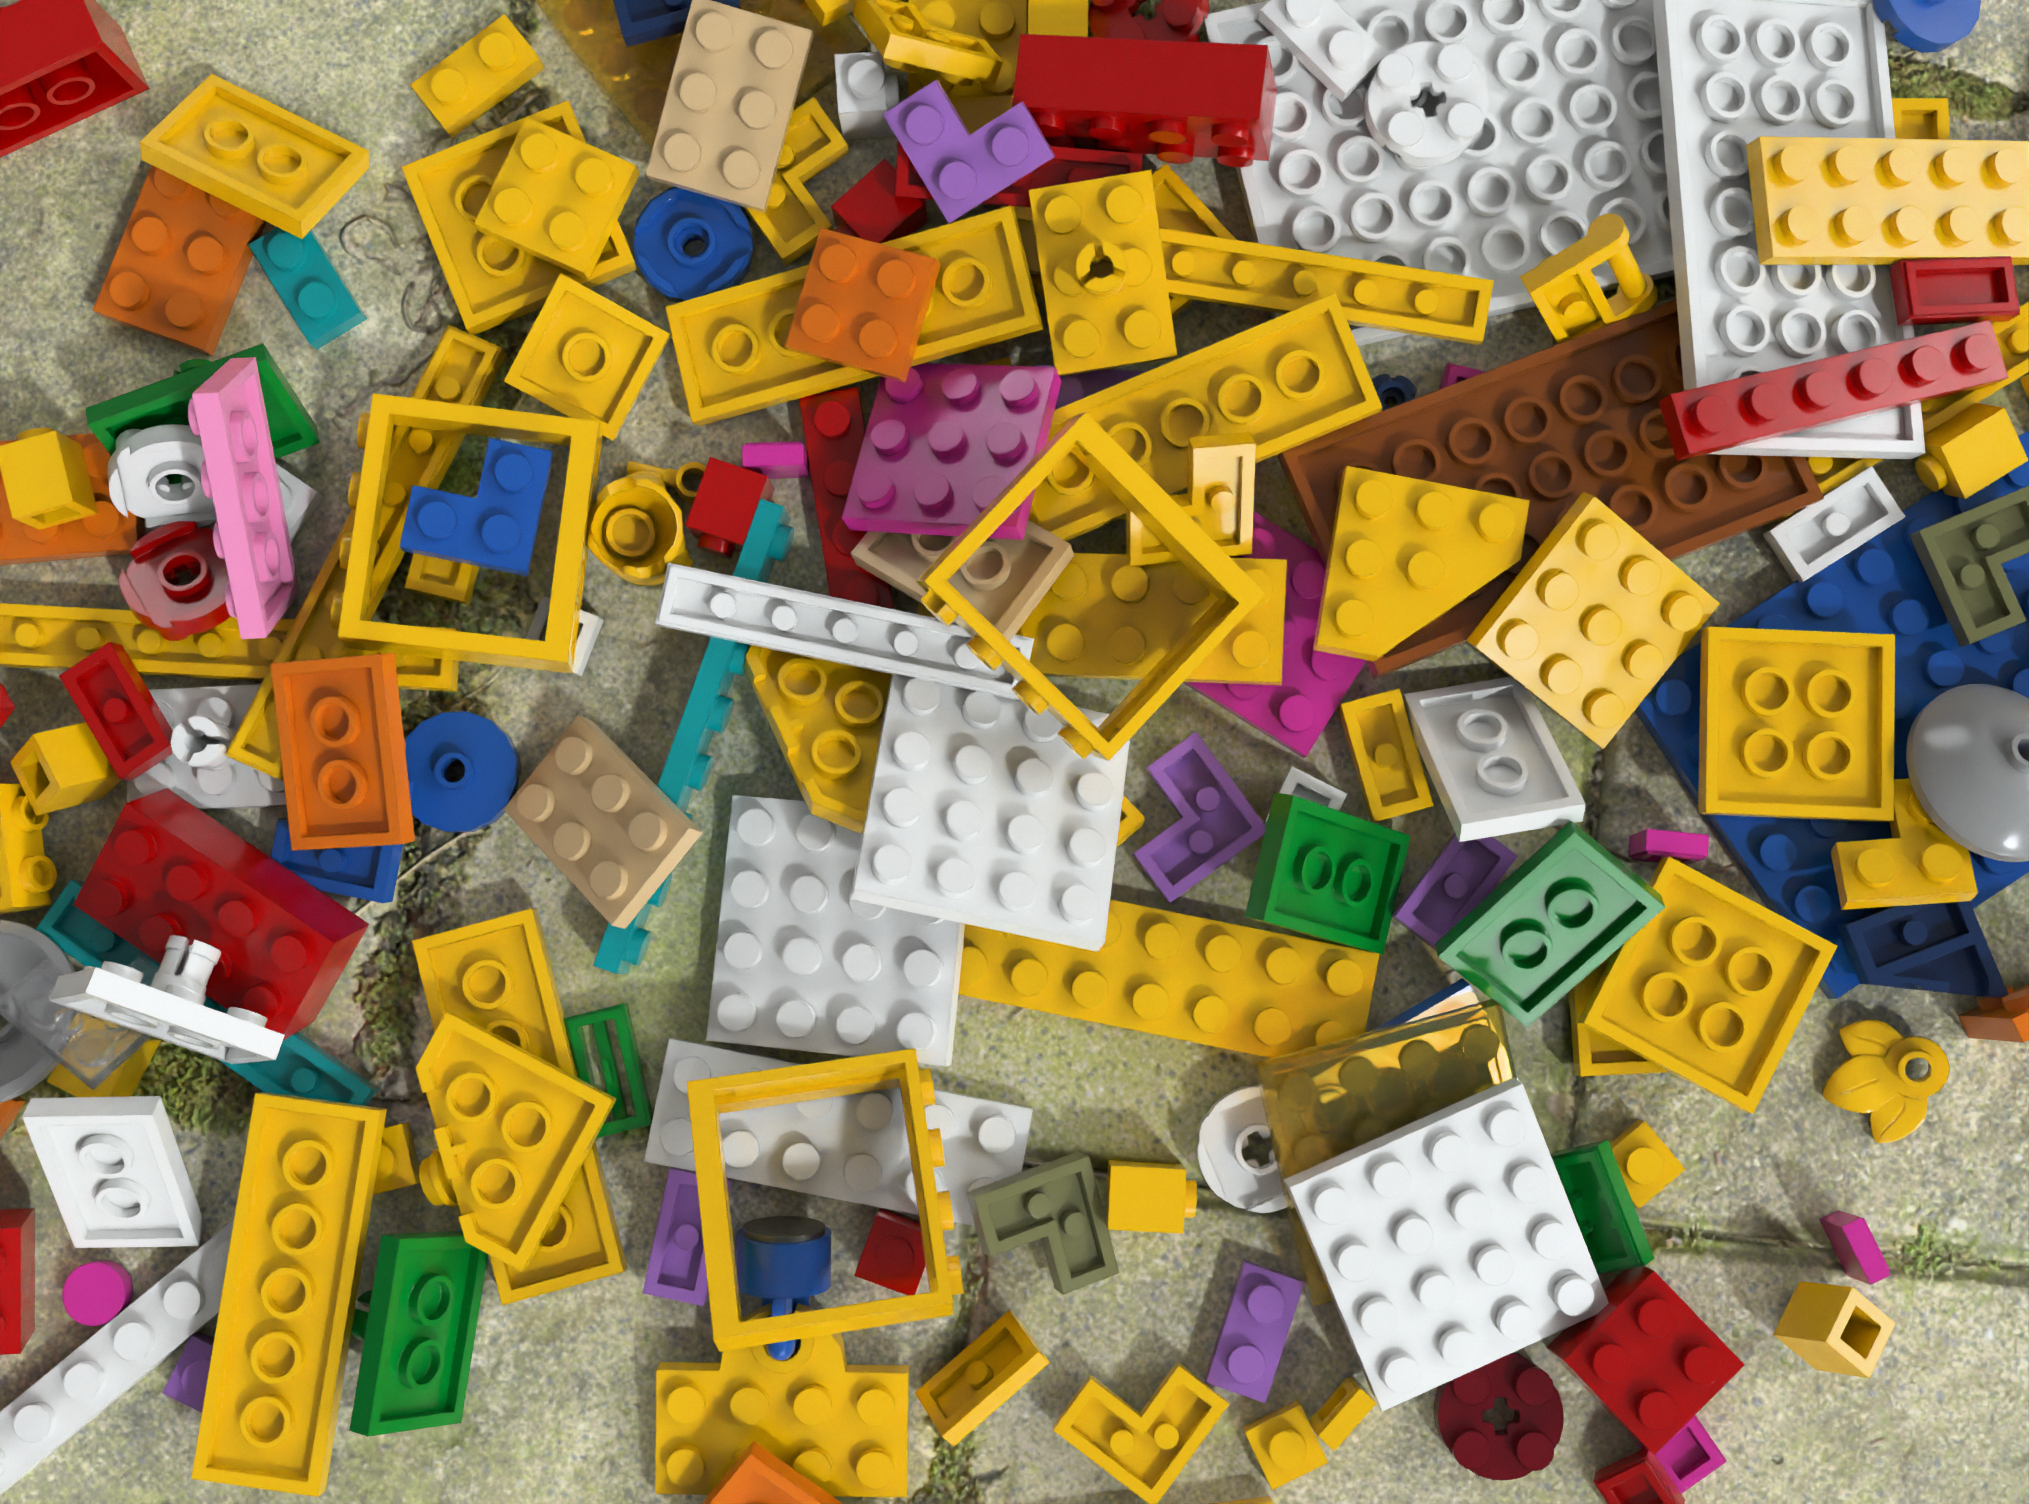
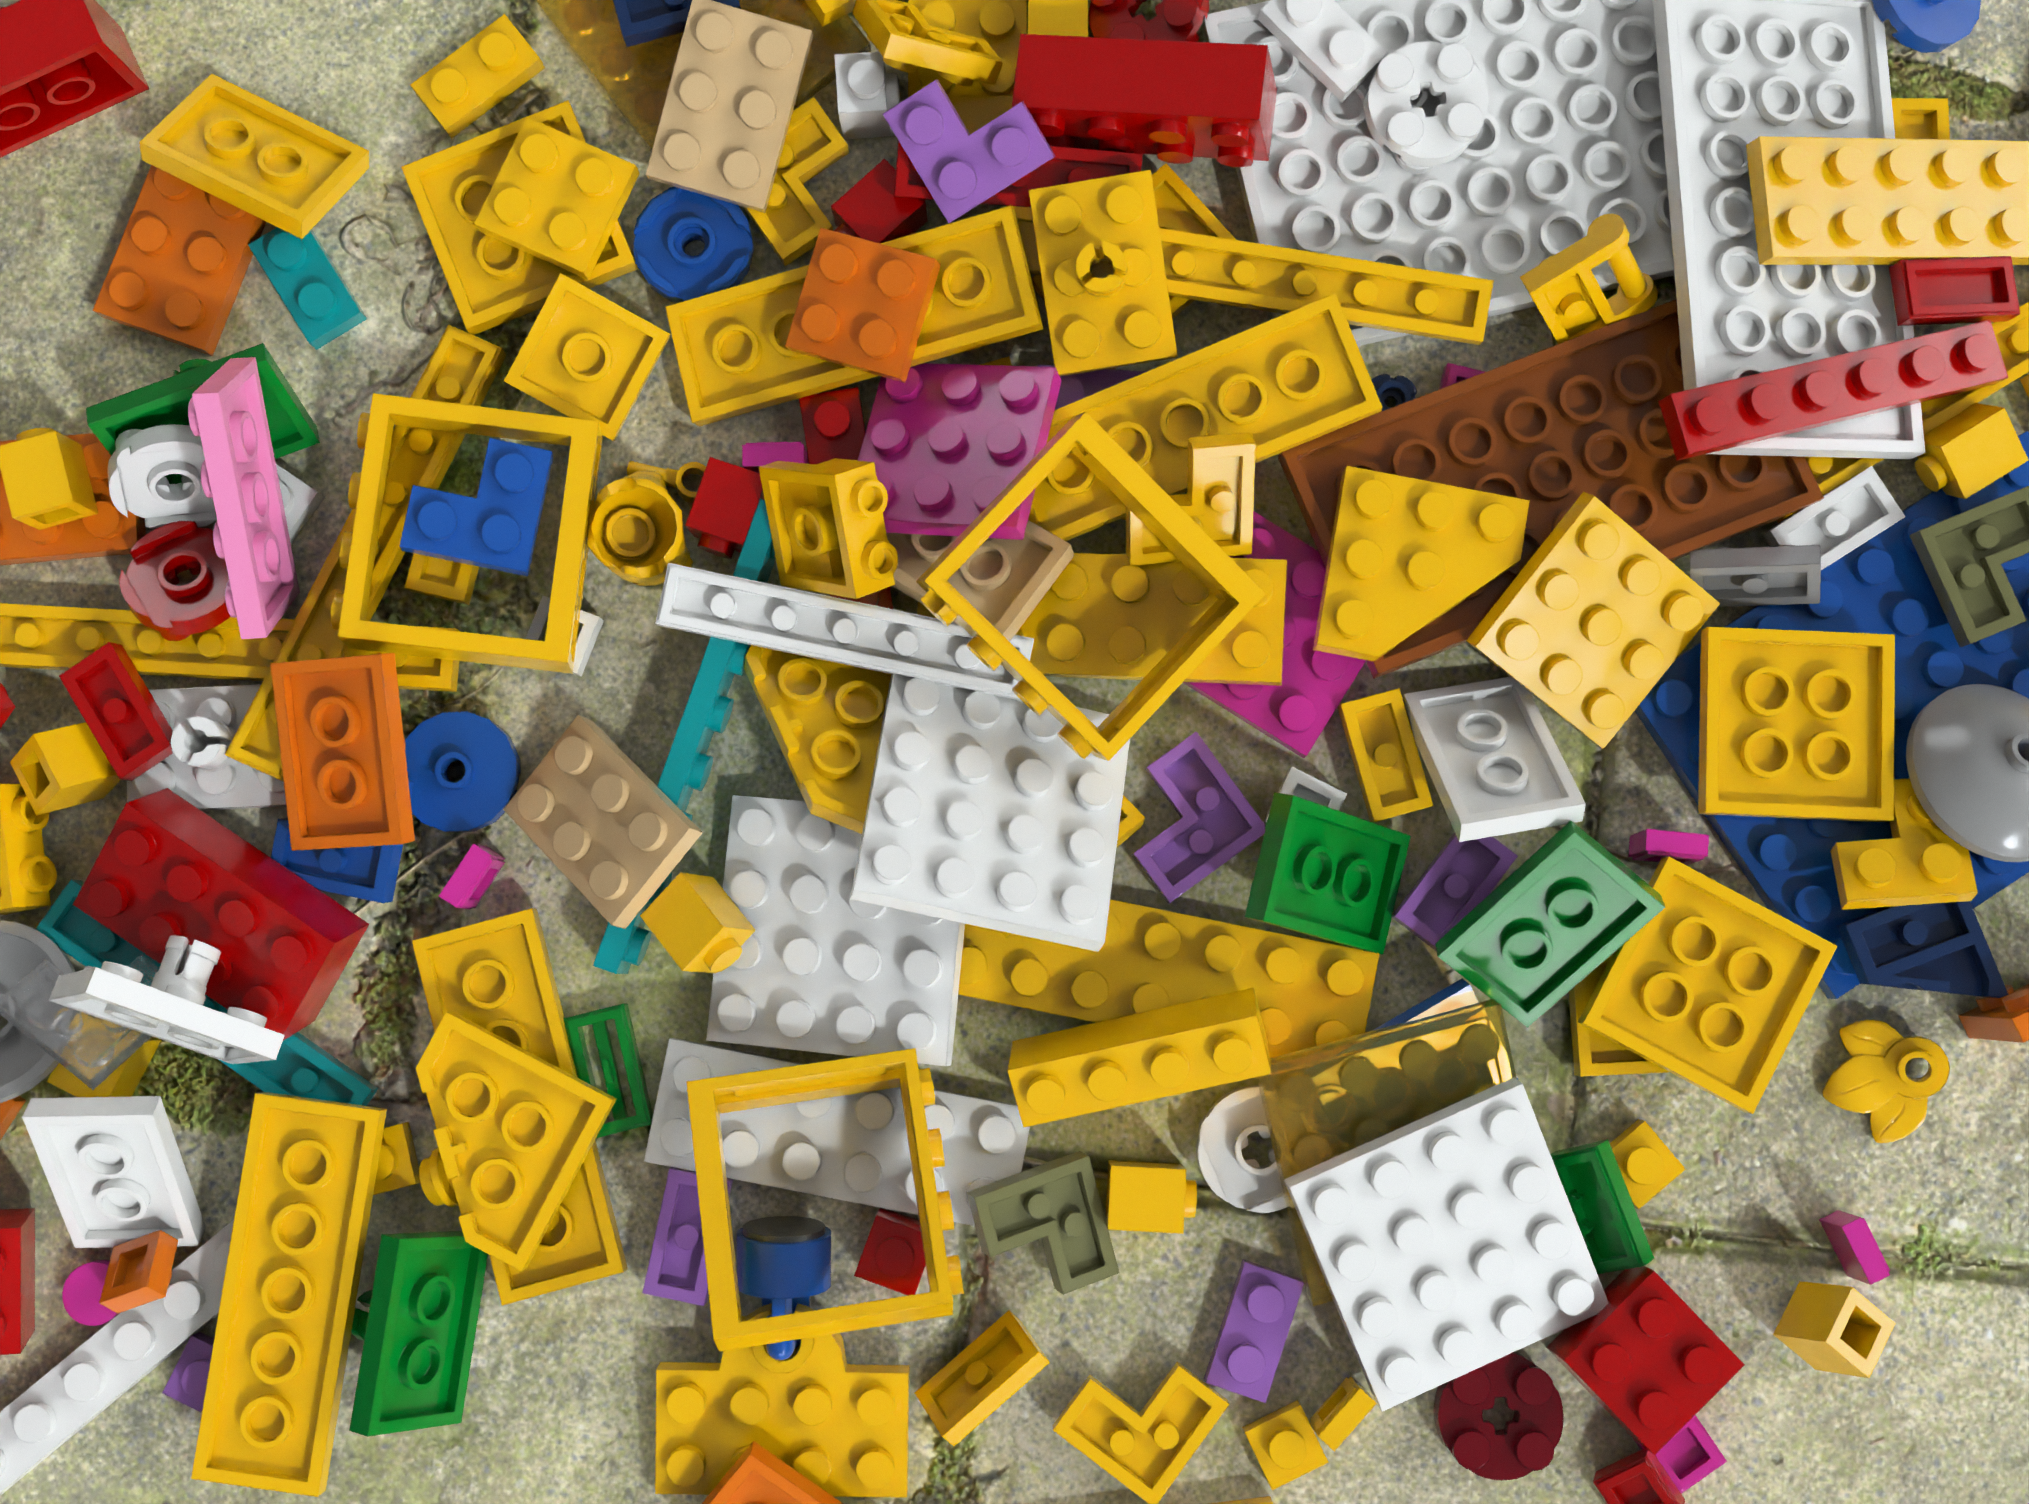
(139, 1271): none -> orange plate
(472, 877): none -> dark pink tile
(698, 924): none -> yellow brick
(829, 526): none -> yellow plate
(1139, 1057): none -> yellow brick
(1759, 574): none -> light grey plate

